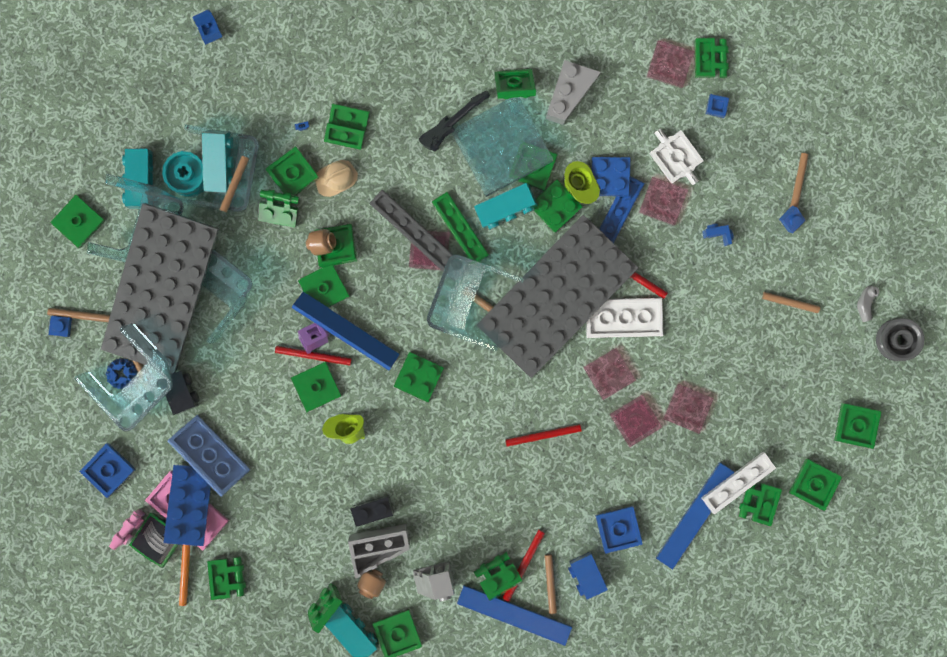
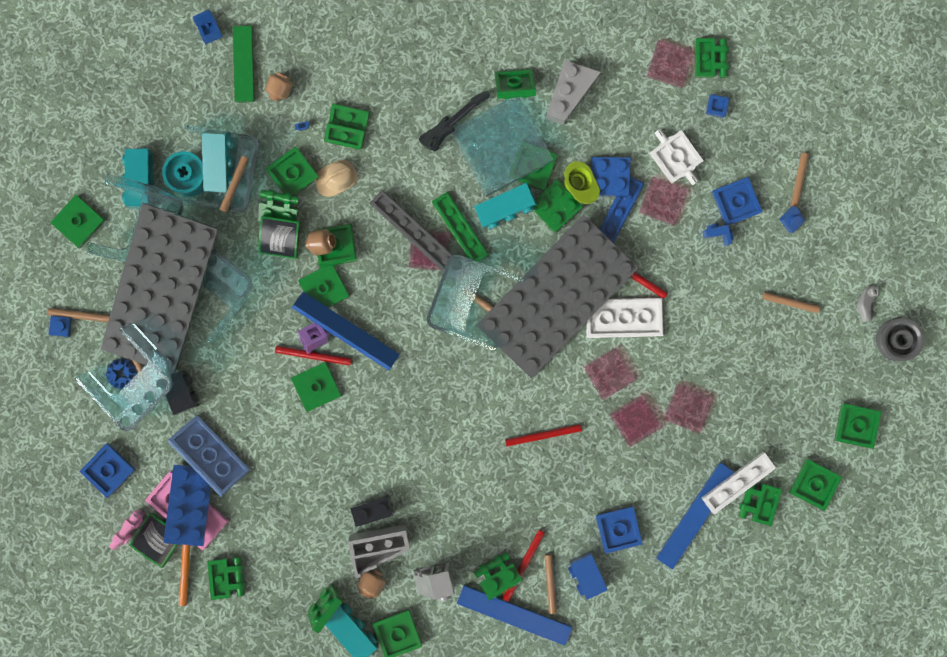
(243, 64): none -> green tile
(278, 86): none -> medium nougat head
(279, 237): none -> slope
(344, 427): lime piece -> none
(418, 377): green plate -> none
(737, 201): none -> blue plate

